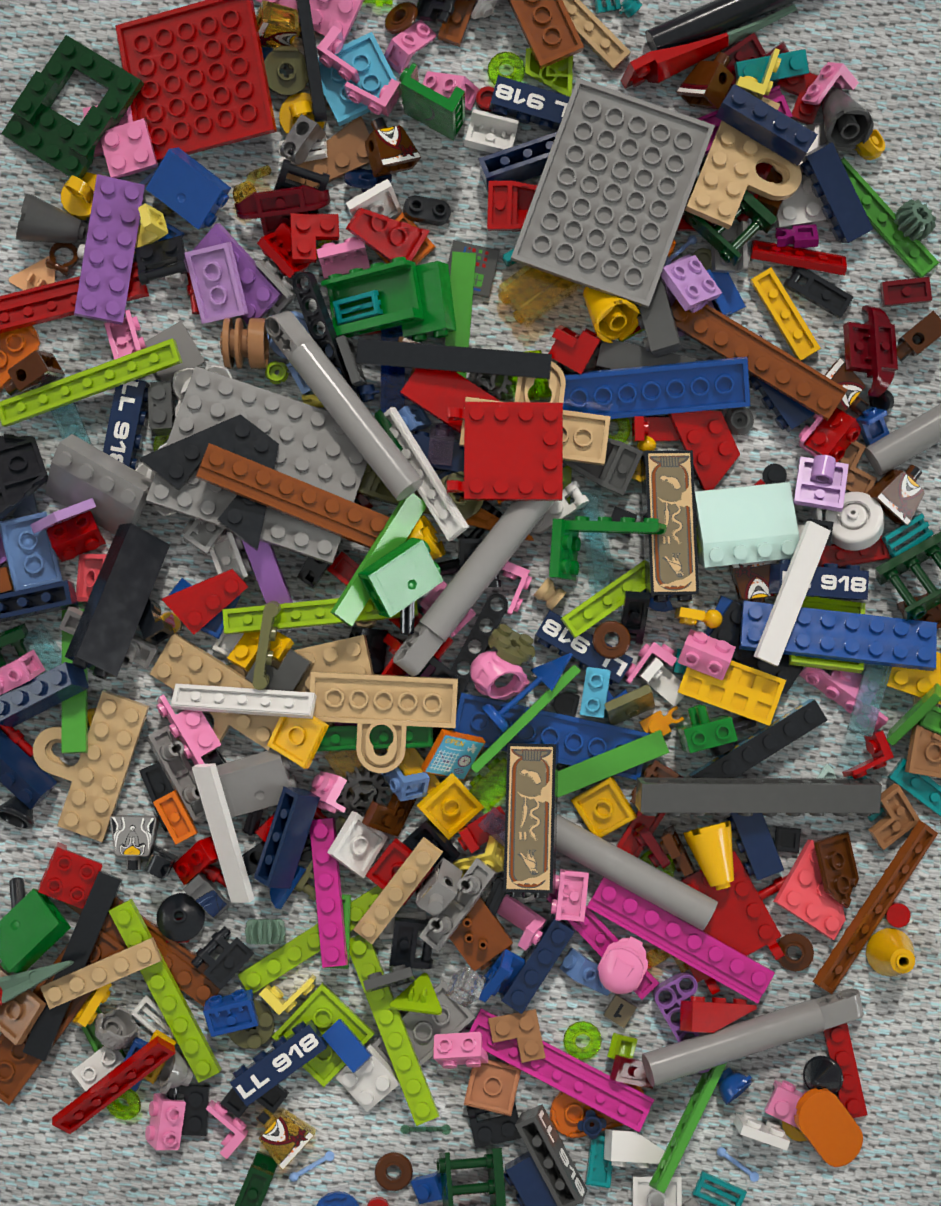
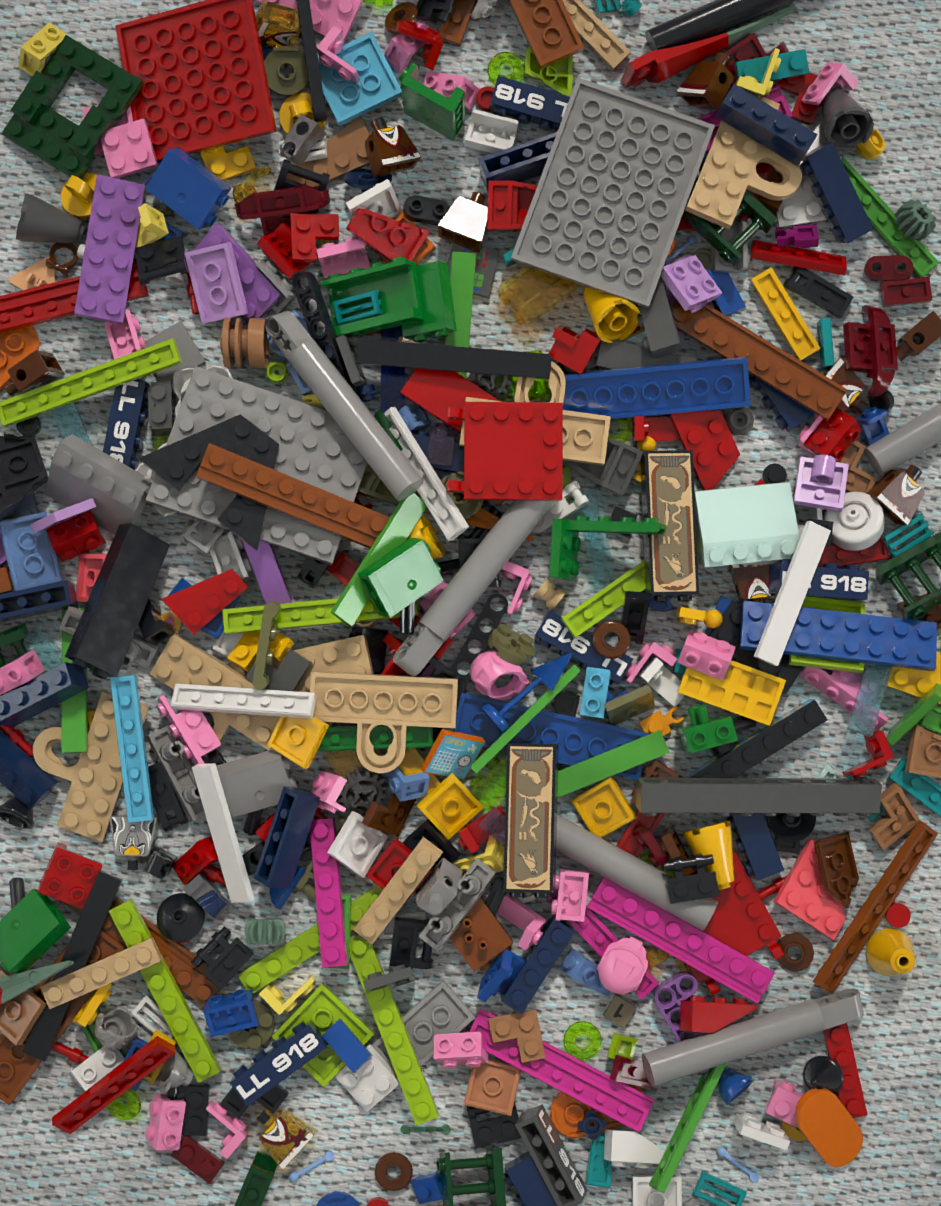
(29, 427): none -> black tile
(38, 48): none -> light yellow bracket
(74, 1055): none -> red bar
(132, 748): none -> medium azure plate
(175, 817): orange plate -> none
(198, 1159): none -> dark red plate
(228, 164): none -> yellow plate
(383, 105): bright pink bracket -> none
(418, 998): lime piece -> none
(430, 52): none -> red bracket
(465, 222): none -> torso
(465, 986): clear brick -> none
(693, 886): none -> black plate
(792, 832): none -> black dish
(825, 343): none -> teal tile
(888, 267): none -> dark red plate

